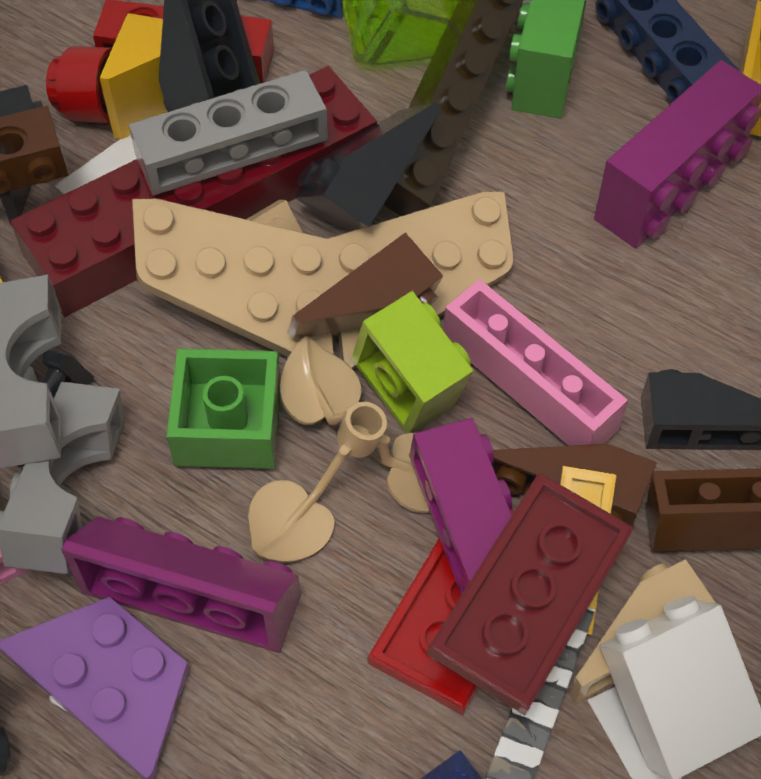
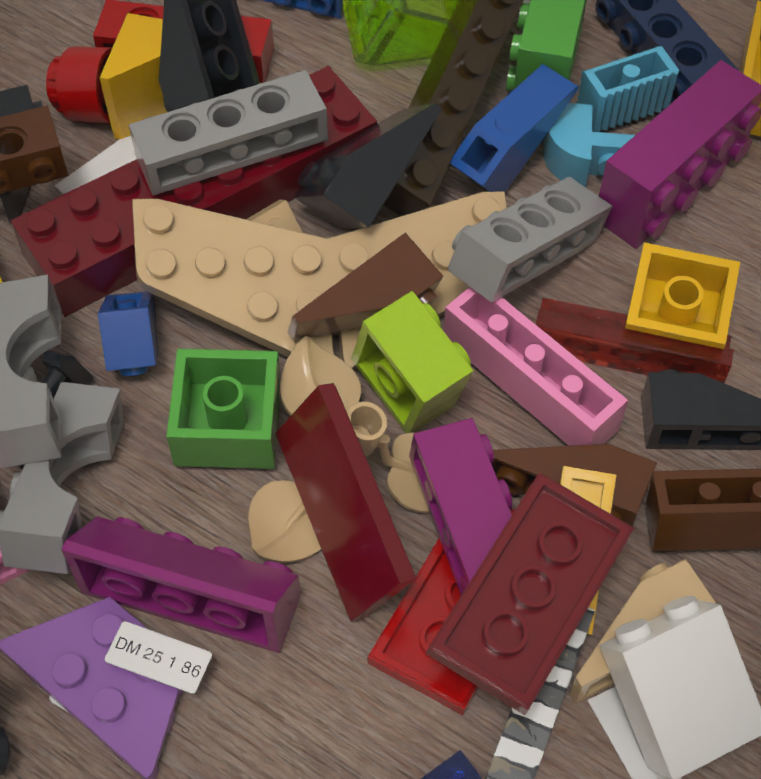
(129, 332): none -> blue slope
(158, 657): none -> white sticker
(344, 503): none -> dark red tile
(513, 130): none -> blue slope
(527, 238): none -> light grey brick
(574, 149): none -> medium azure brick
(602, 340): none -> clear red fence
(628, 88): none -> medium azure brick
(683, 295): none -> yellow slope

